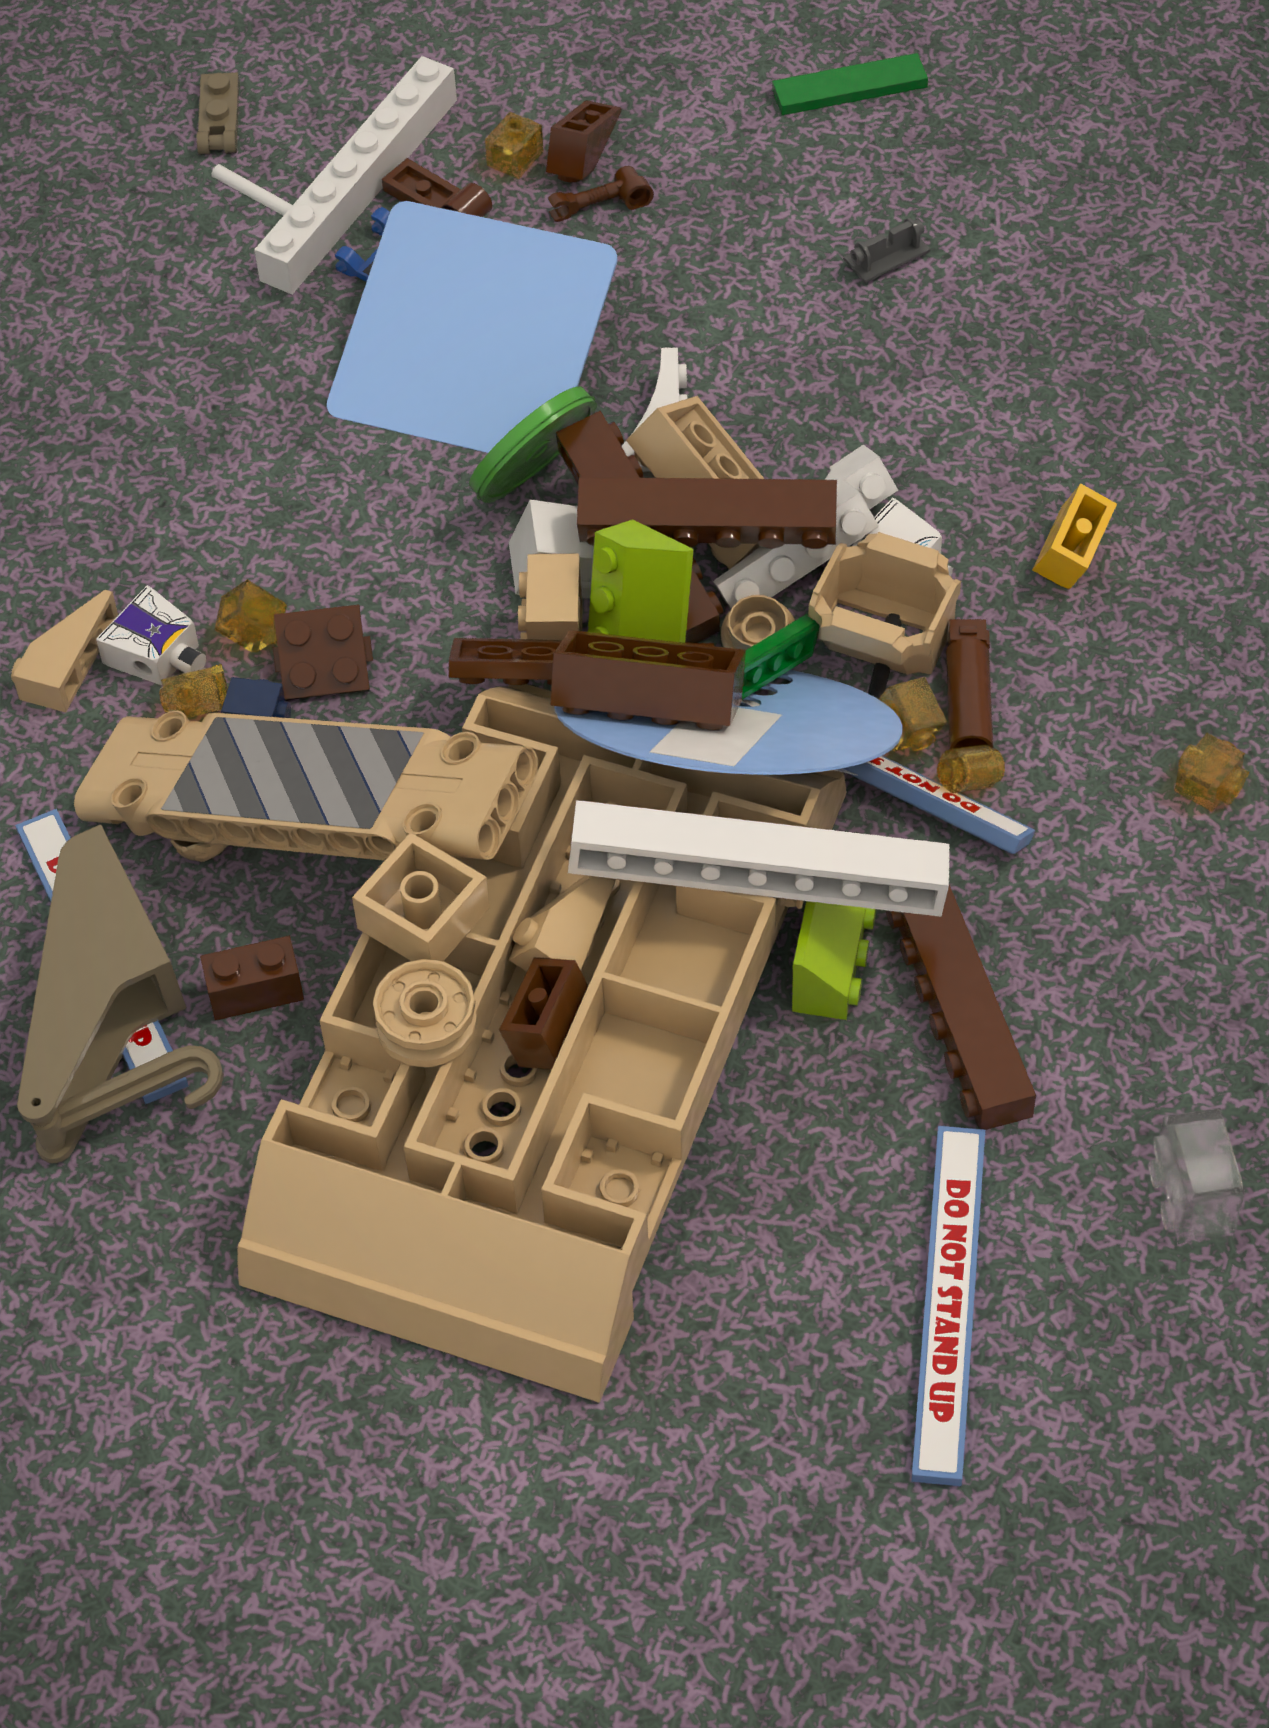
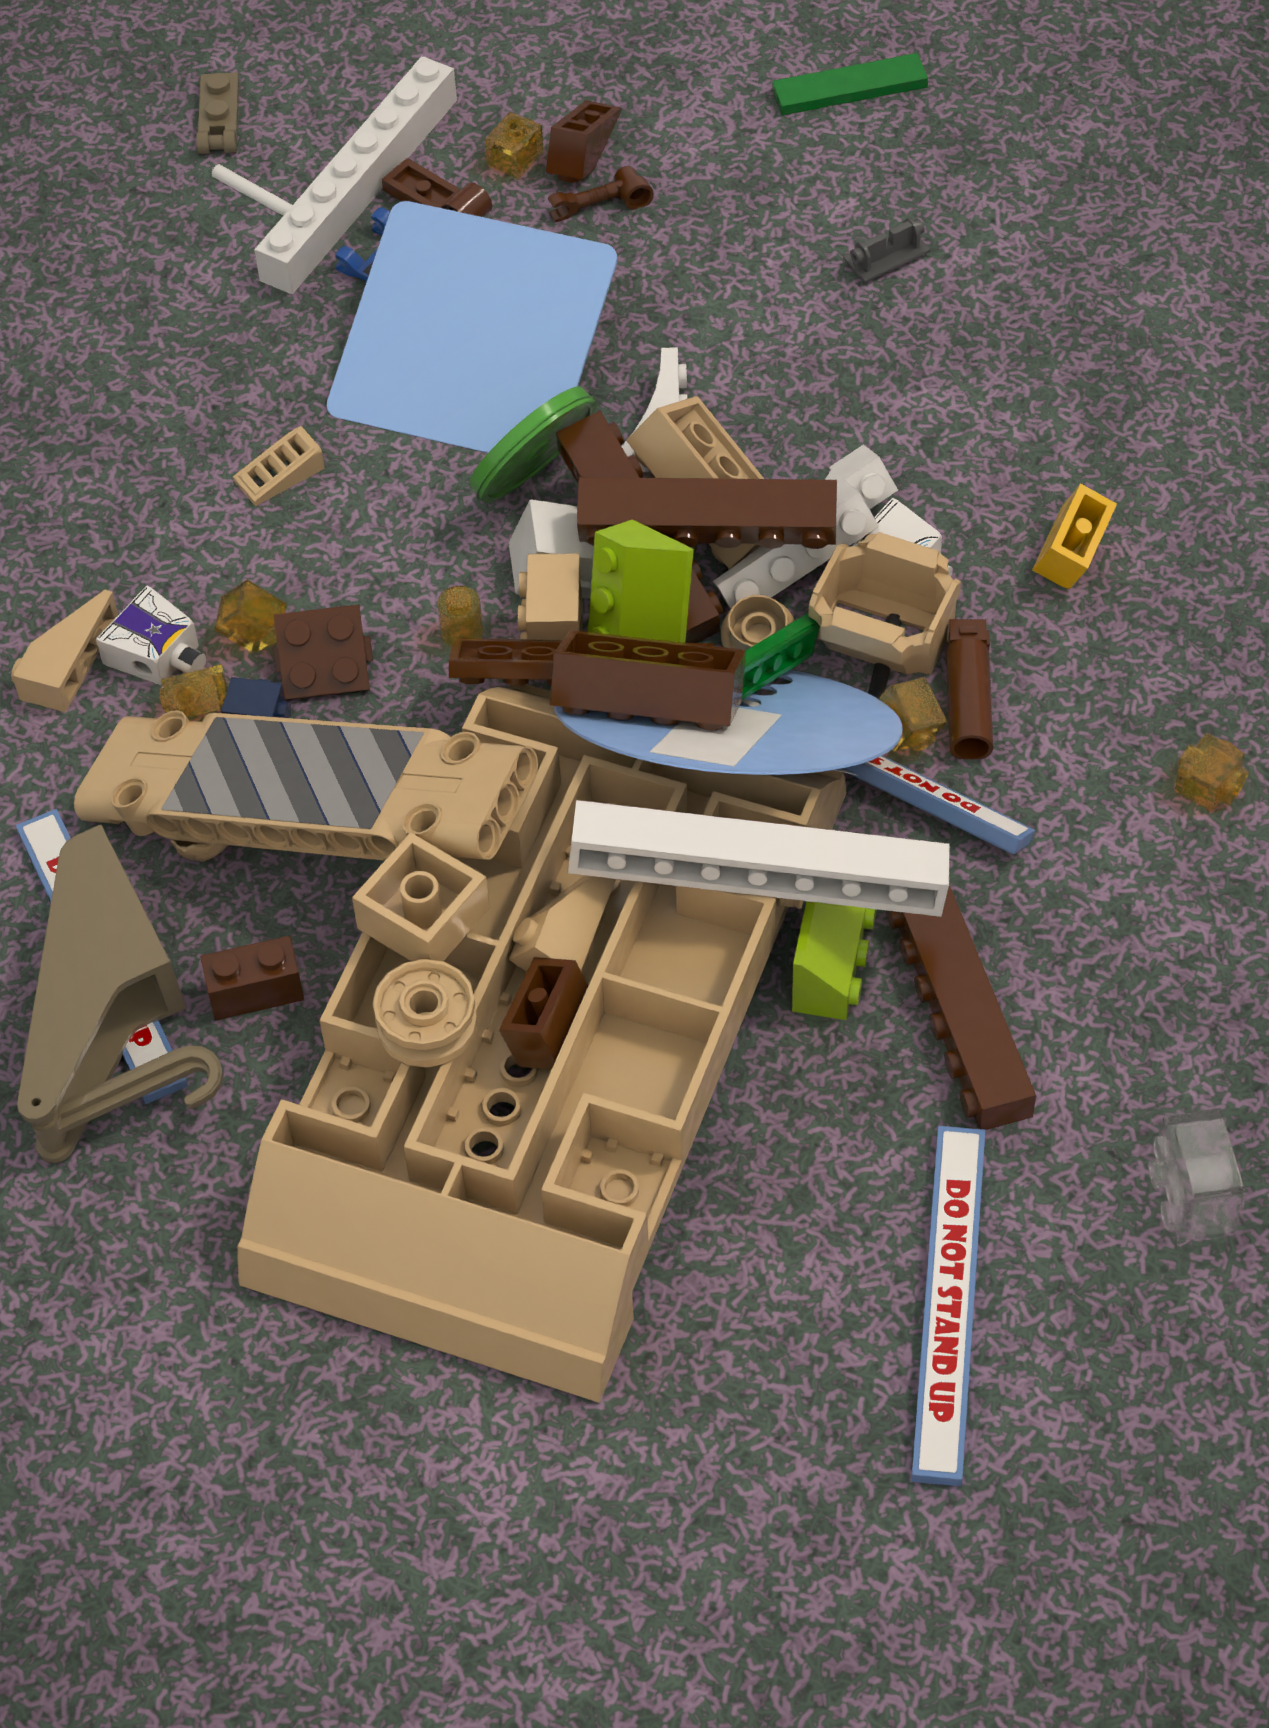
(287, 476): none -> tan slope
(459, 614): none -> clear yellow brick
(970, 768): clear yellow brick -> none

